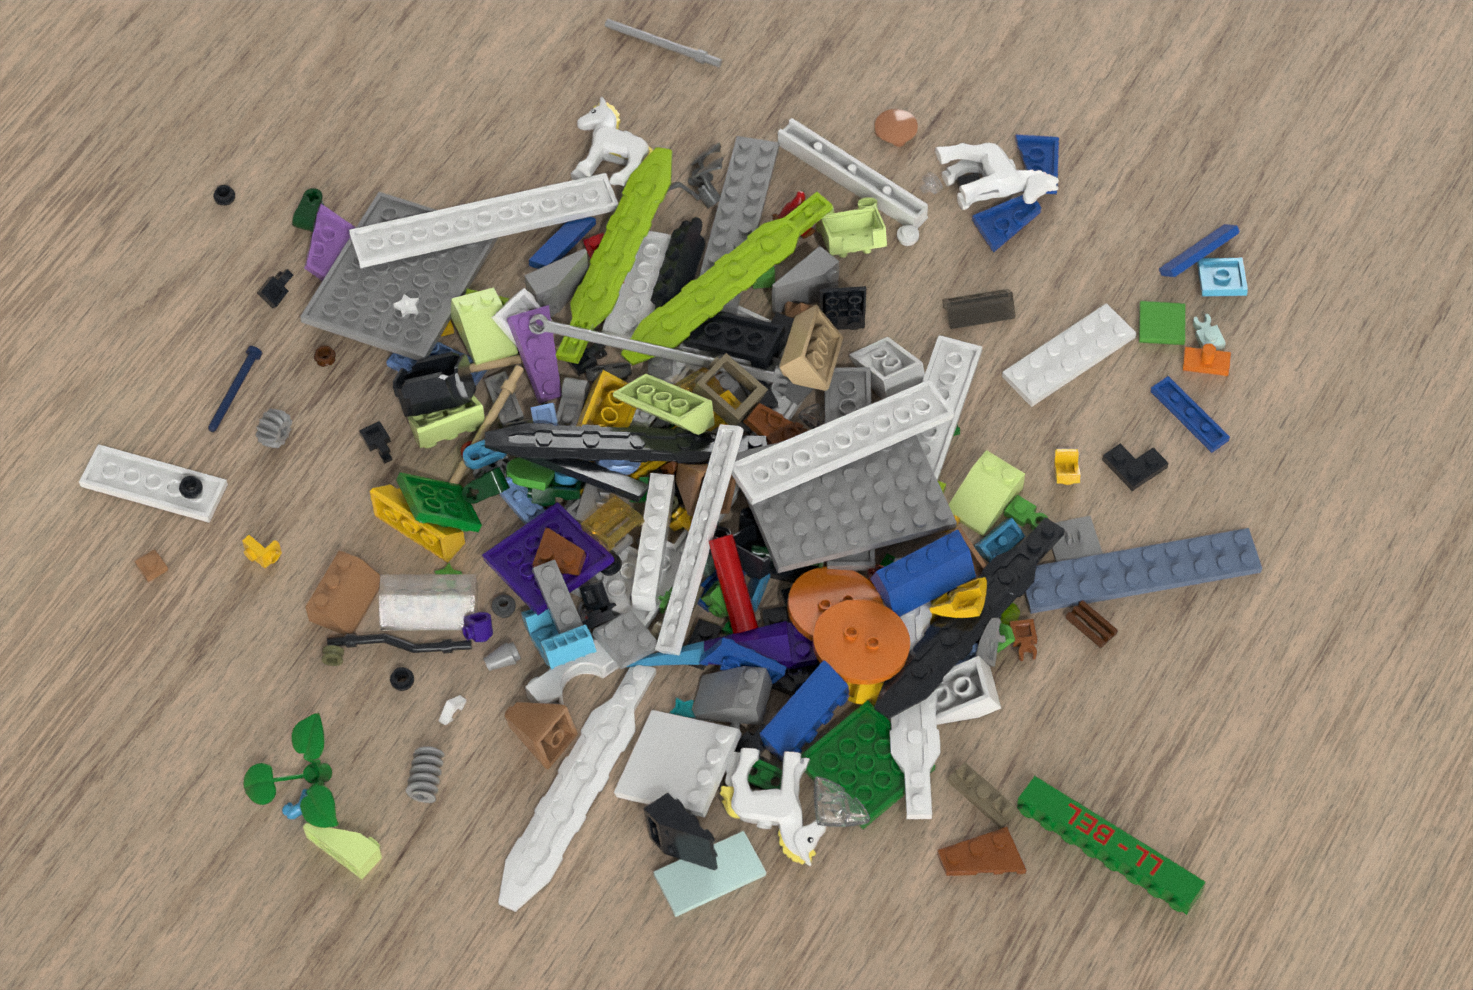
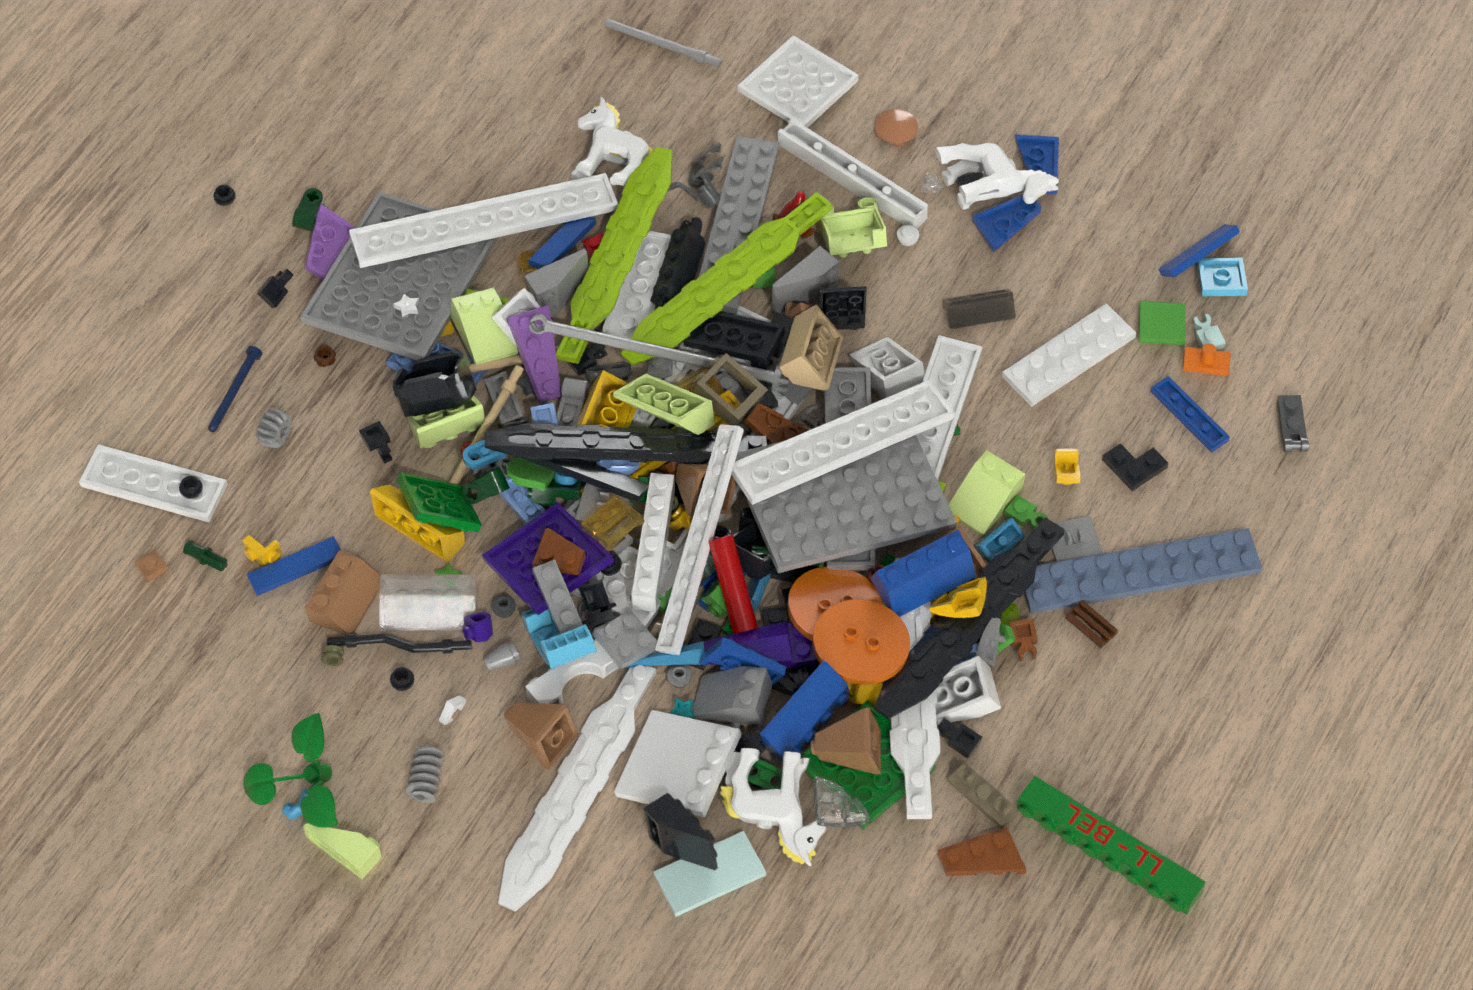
(205, 556): none -> dark green axle
(293, 566): none -> blue tile
(523, 259): none -> clear yellow plate
(526, 385): none -> dark grey piece
(679, 682): none -> light grey plate
(798, 82): none -> white plate
(851, 742): none -> medium nougat slope
(961, 739): none -> black plate
(1292, 423): none -> dark grey plate

